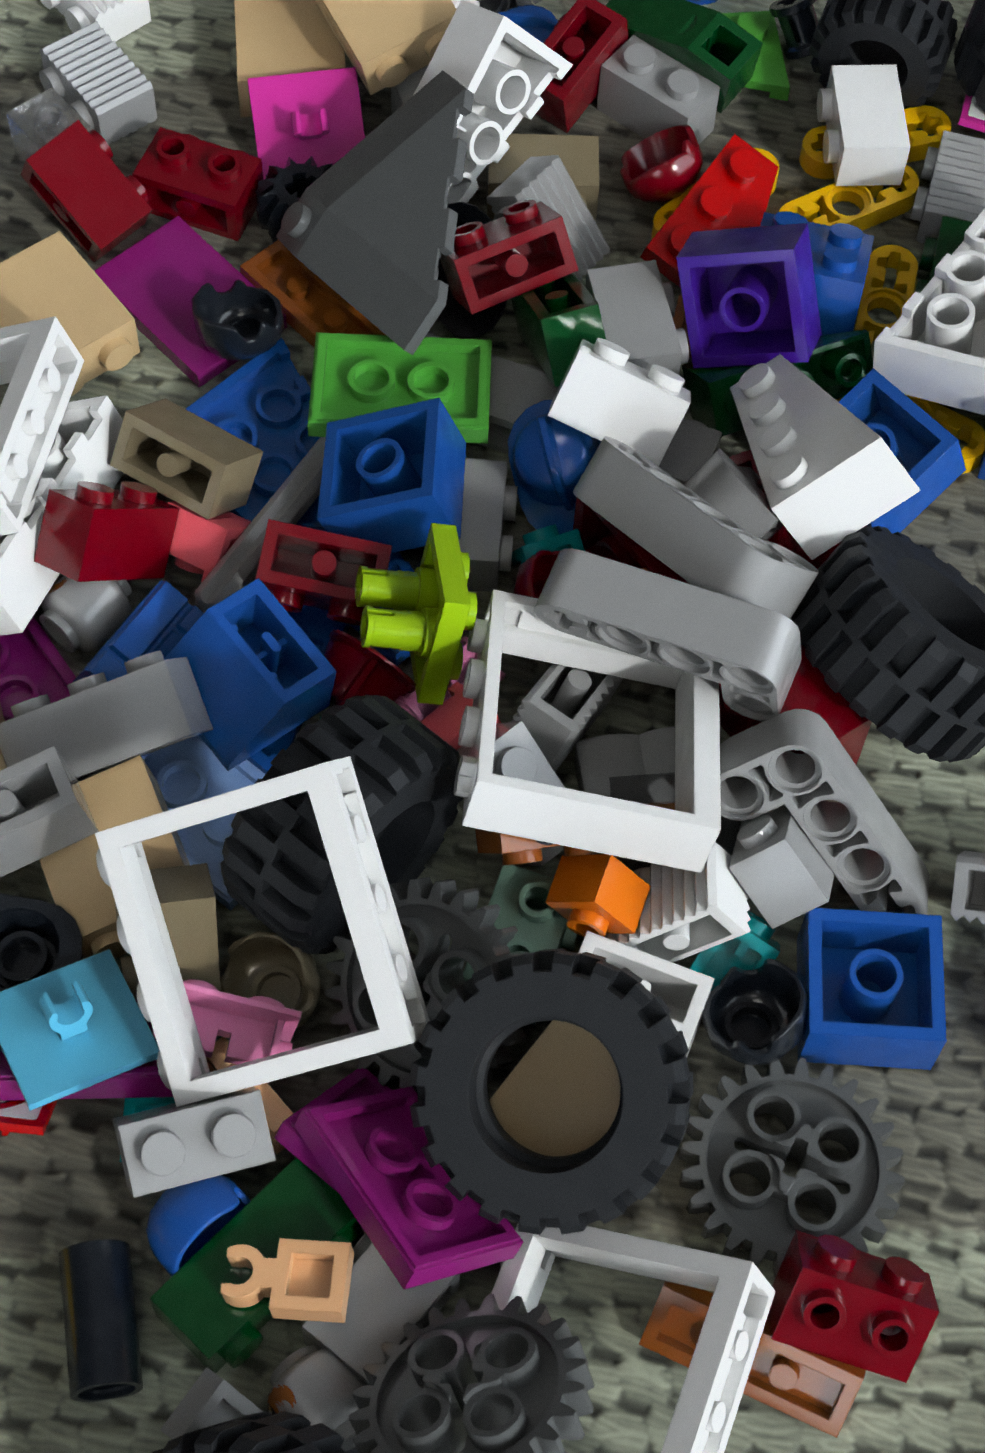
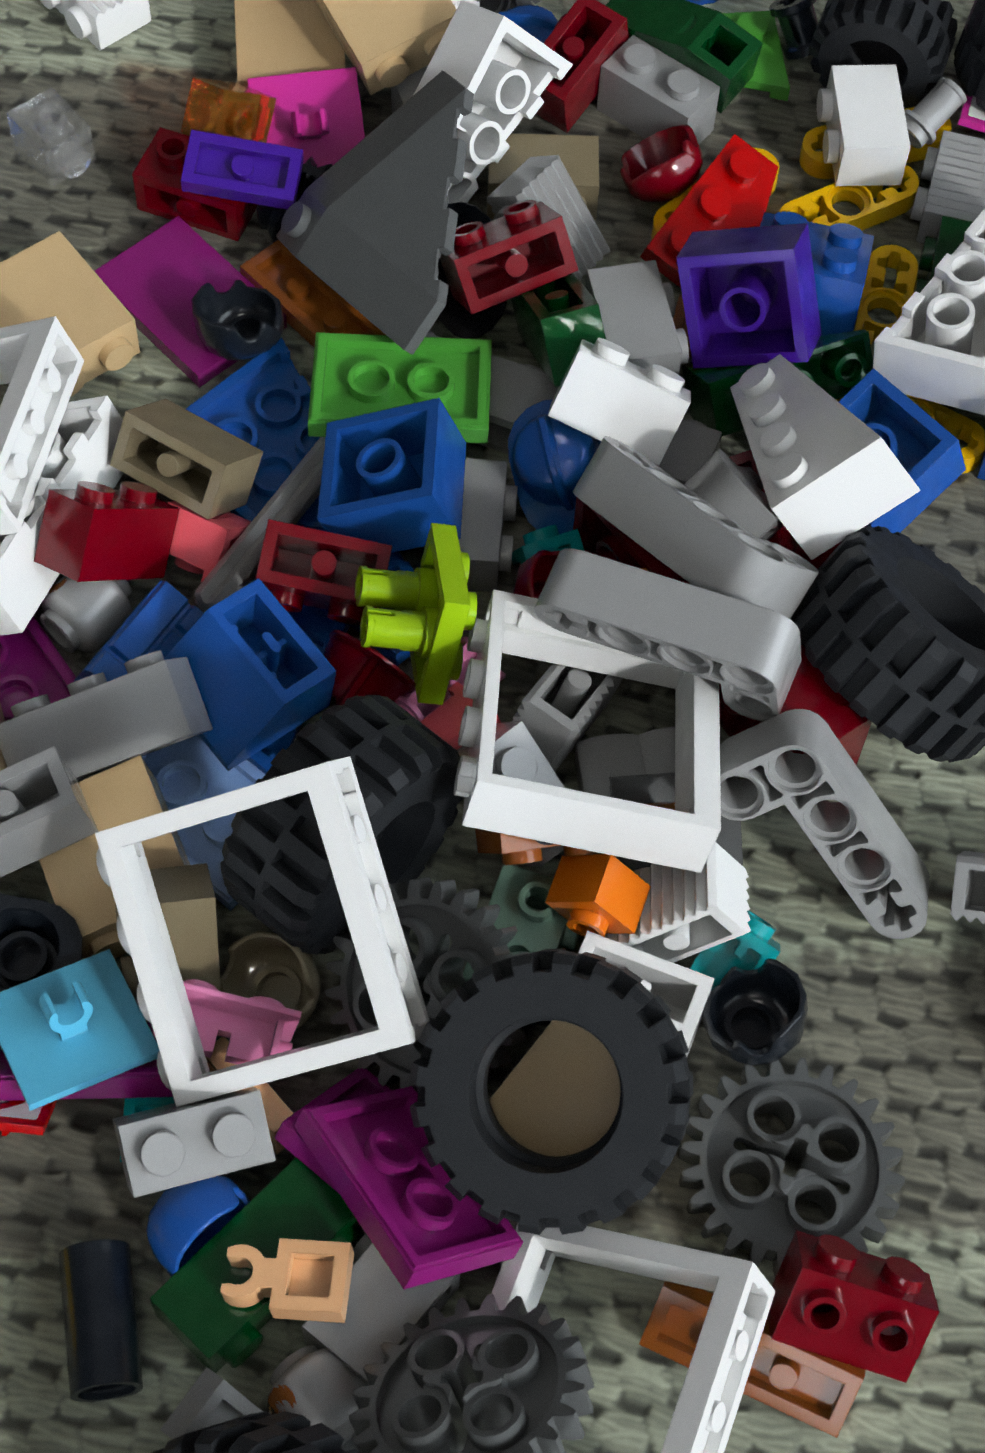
(87, 190): dark red brick -> none
(99, 82): light grey brick -> none
(228, 110): none -> clear orange brick
(242, 170): none -> dark purple plate
(780, 867): light grey brick -> none
(872, 988): blue brick -> none
(933, 112): none -> light grey pin

